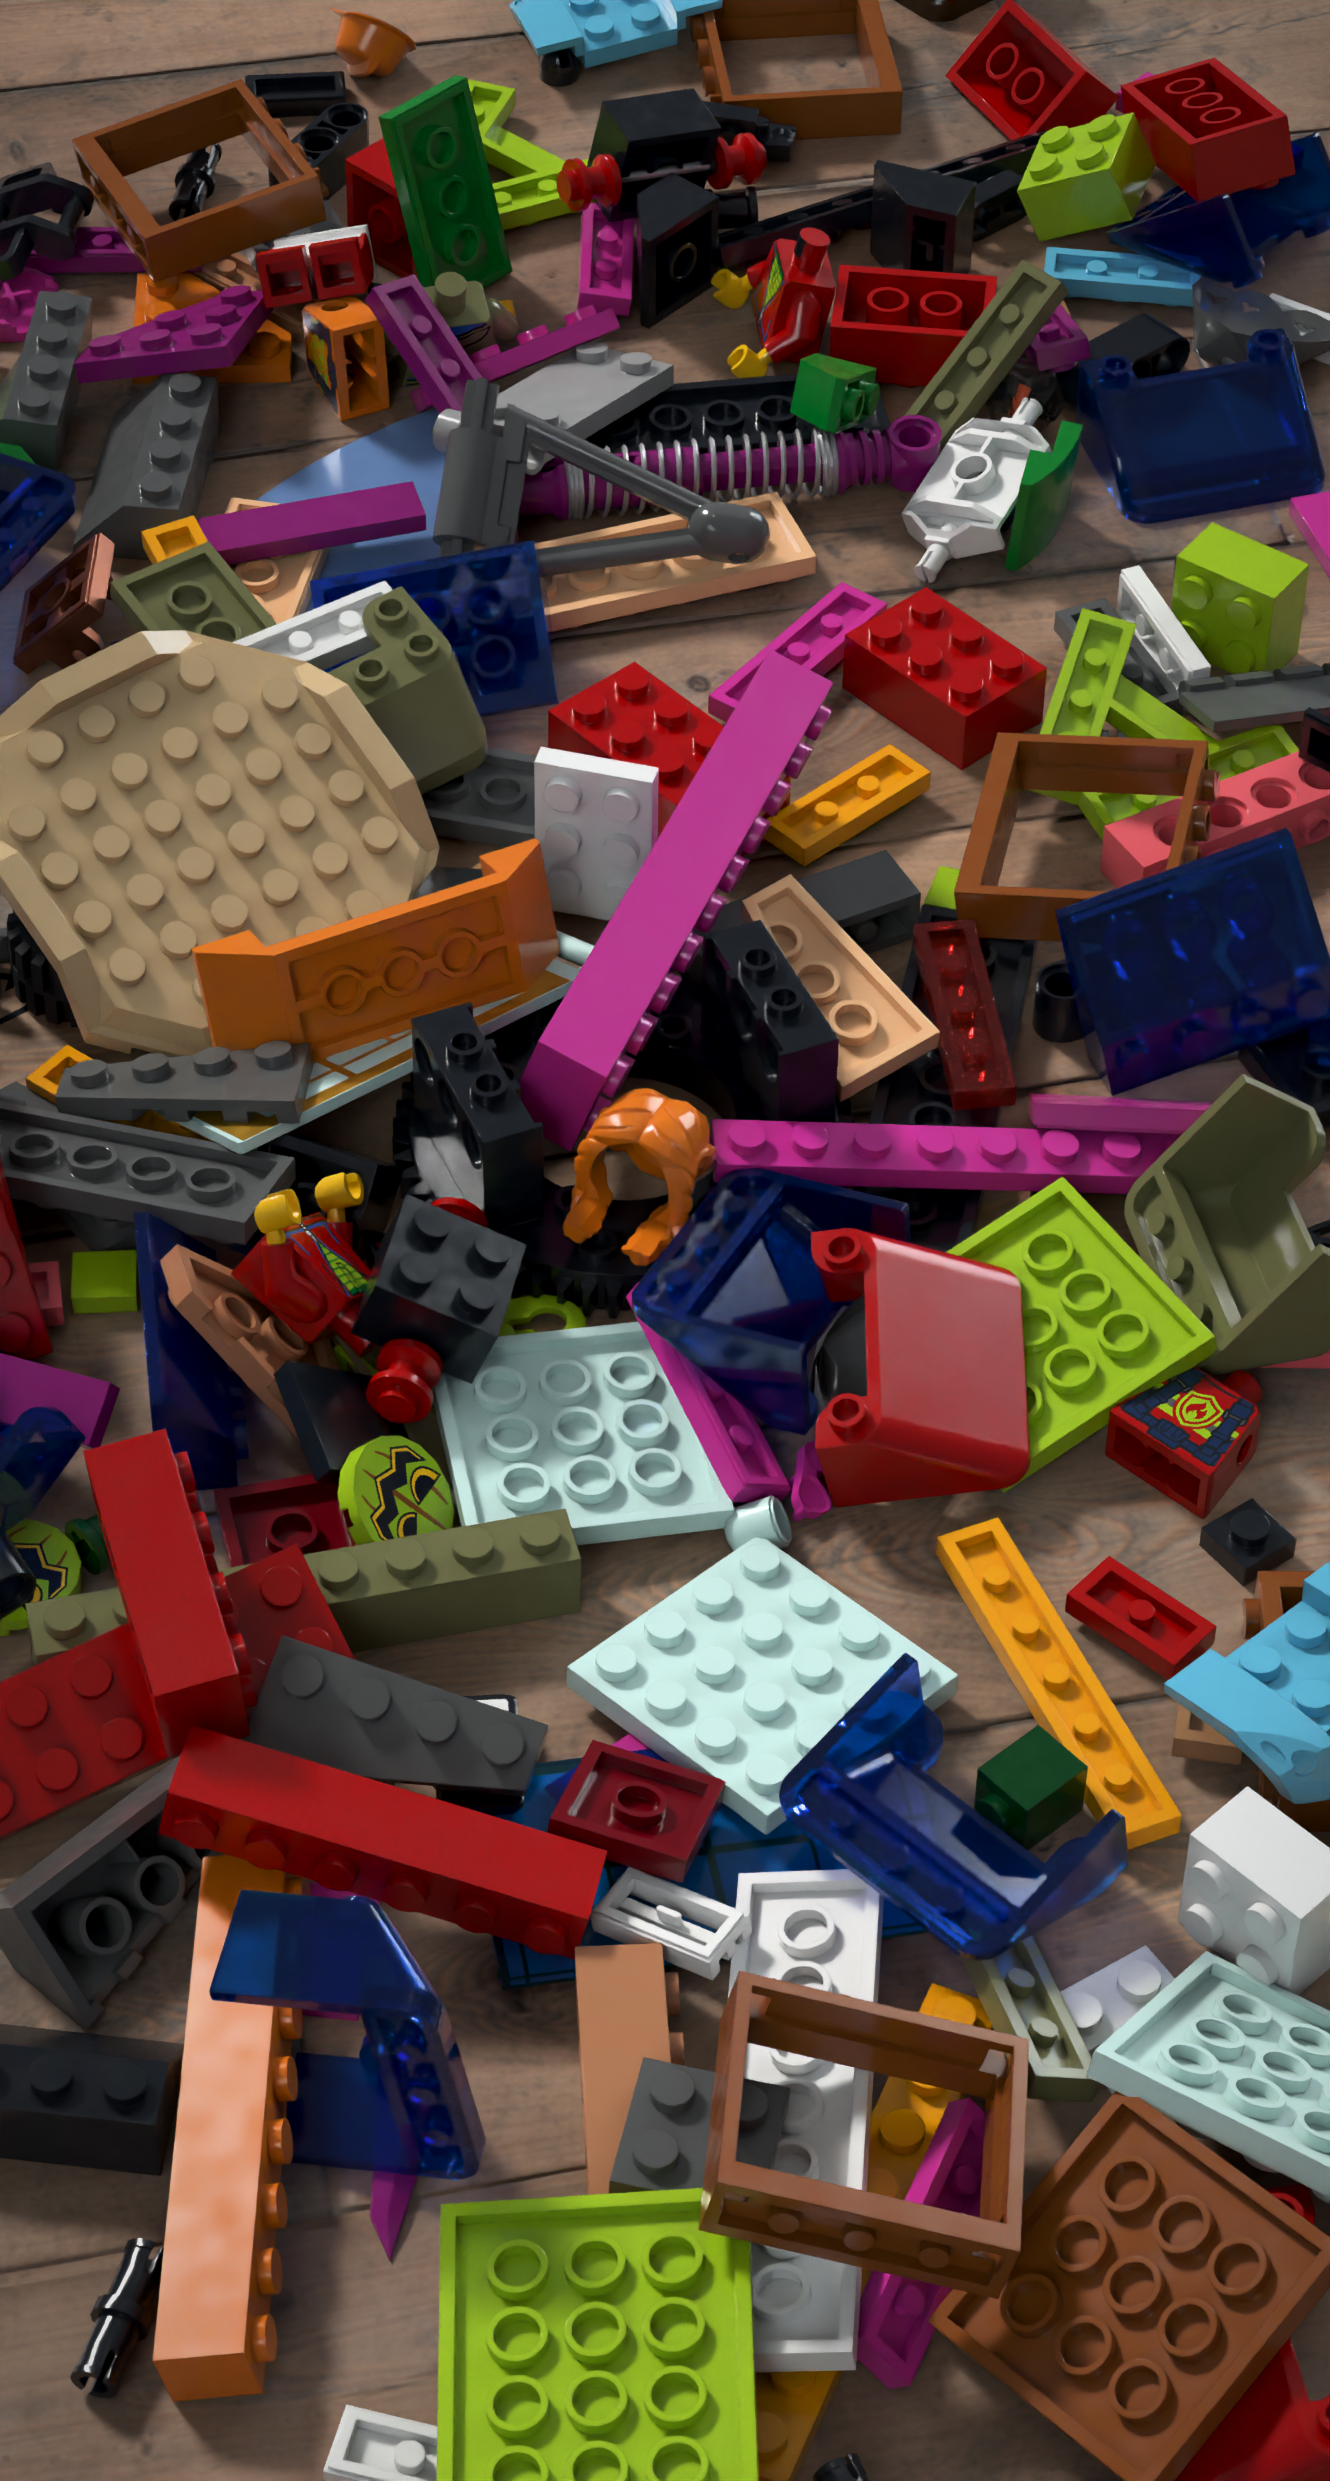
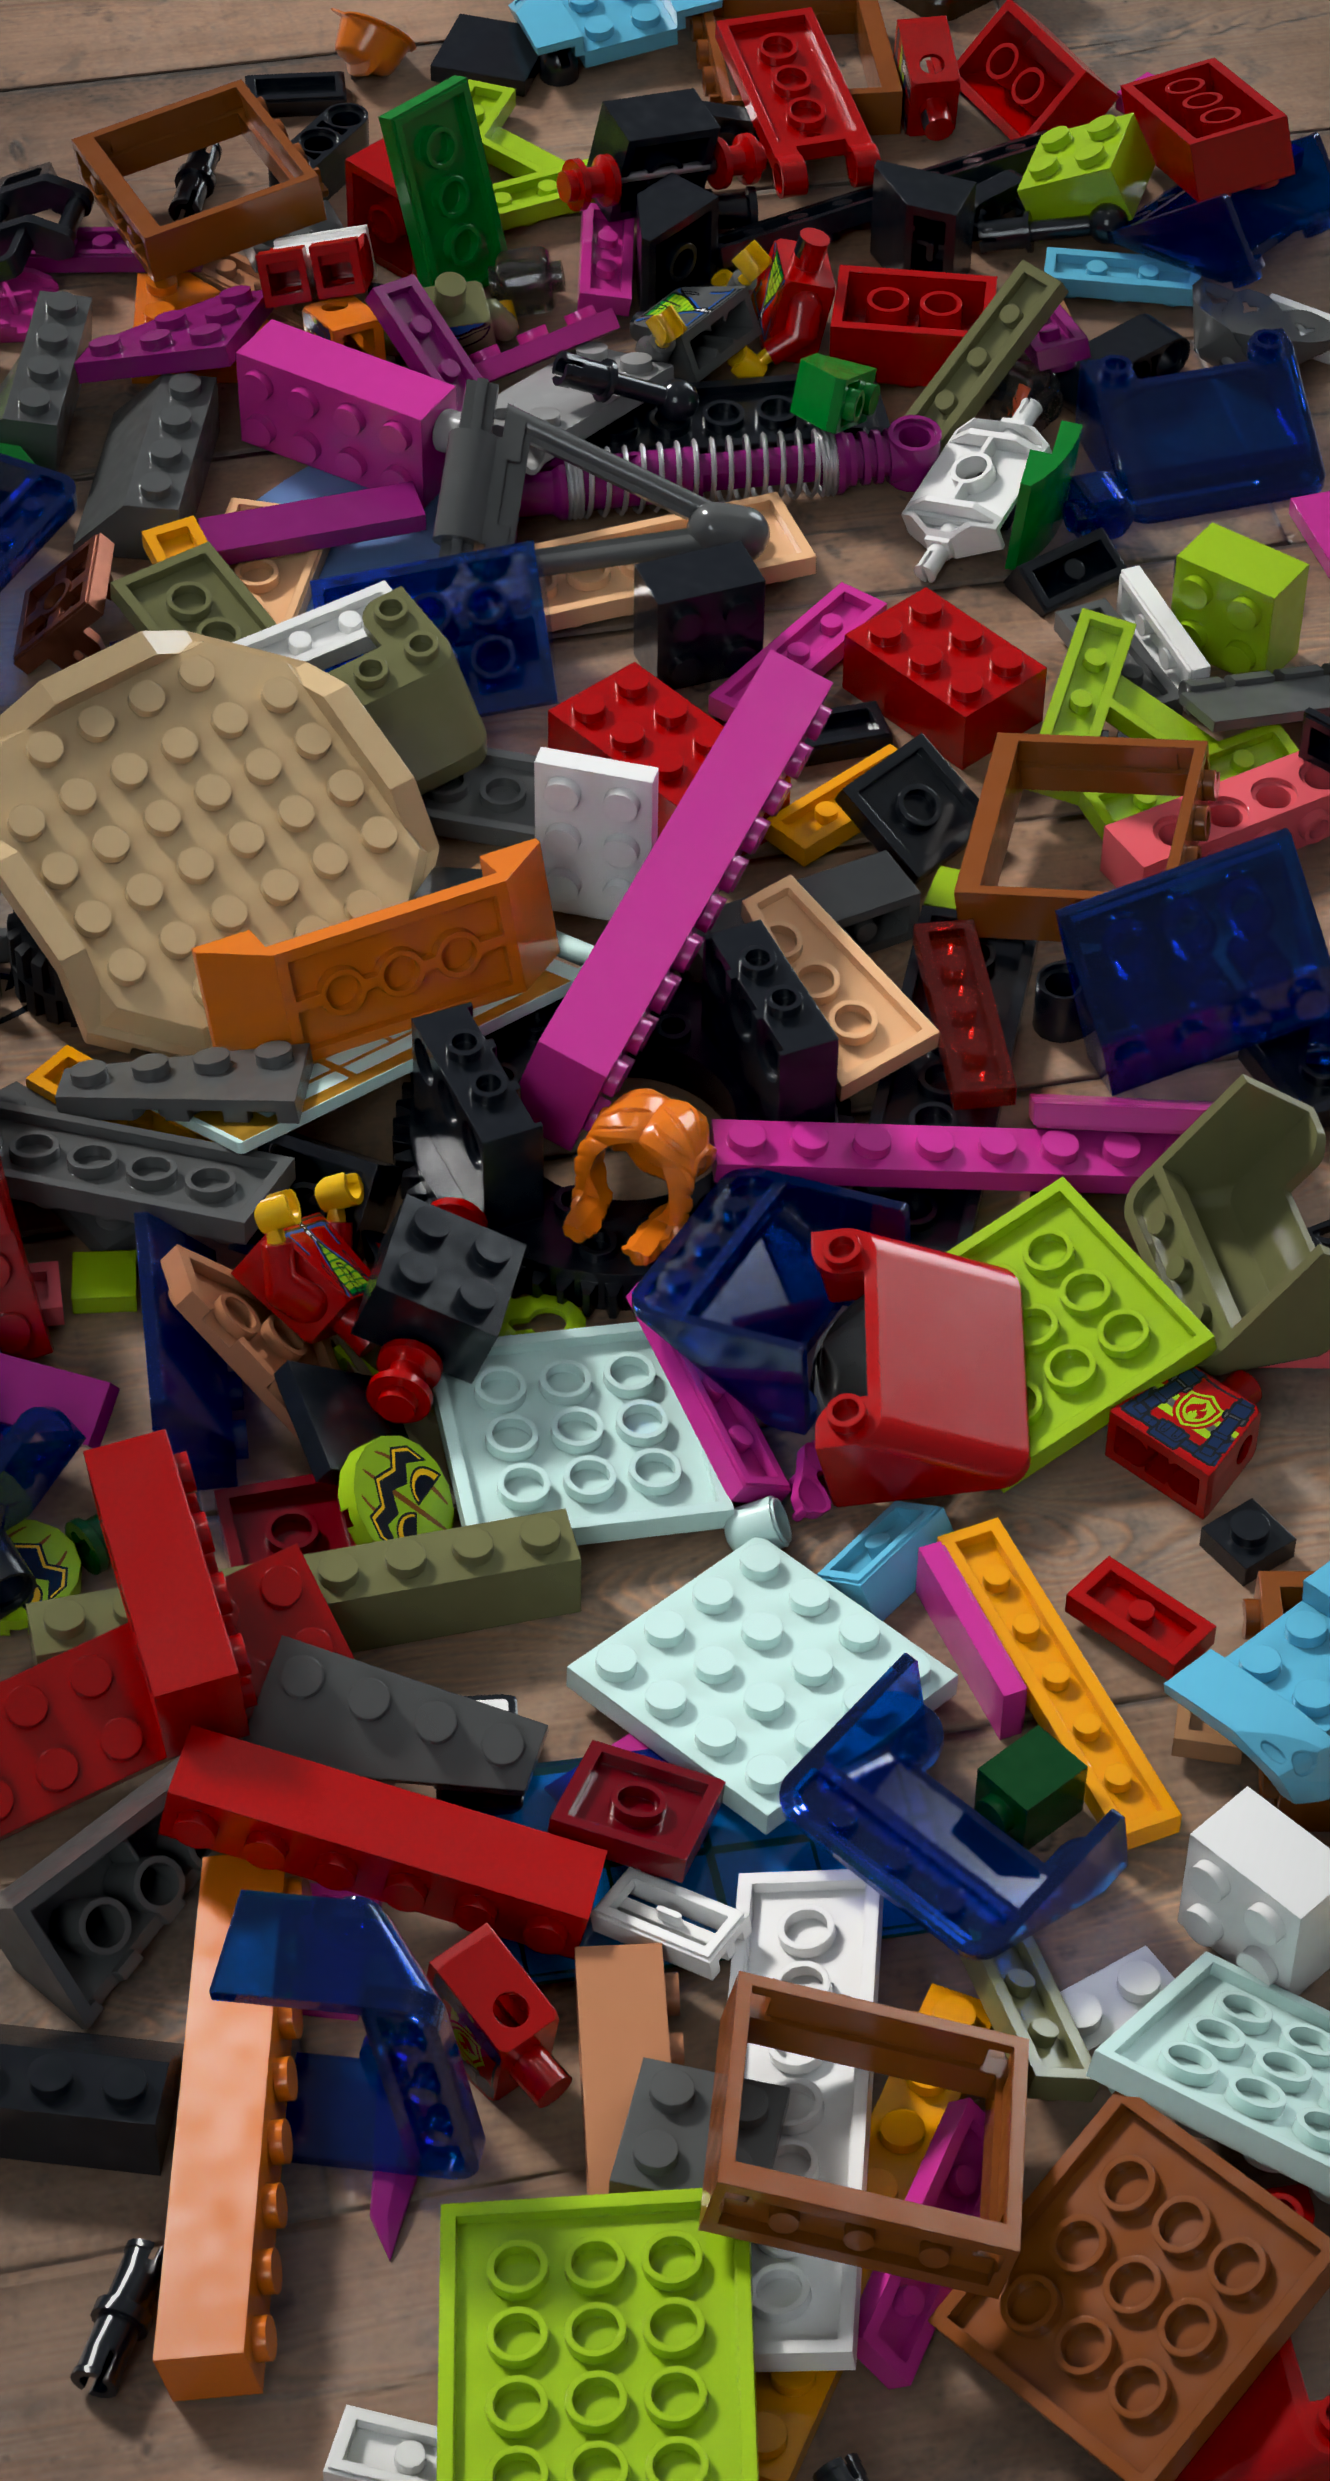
(341, 409): none -> dark pink brick
(487, 53): none -> black tile
(499, 2019): none -> red torso
(527, 279): none -> clear smoke head
(675, 399): none -> black pin
(698, 614): none -> black brick
(703, 325): none -> dark grey torso
(795, 97): none -> red hinge
(850, 734): none -> black tile
(882, 1561): none -> medium azure slope
(912, 808): none -> black plate
(930, 97): none -> red torso
(971, 1640): none -> dark pink tile
(1023, 232): none -> black pin
(1067, 573): none -> black slope
(1097, 502): none -> clear blue plate

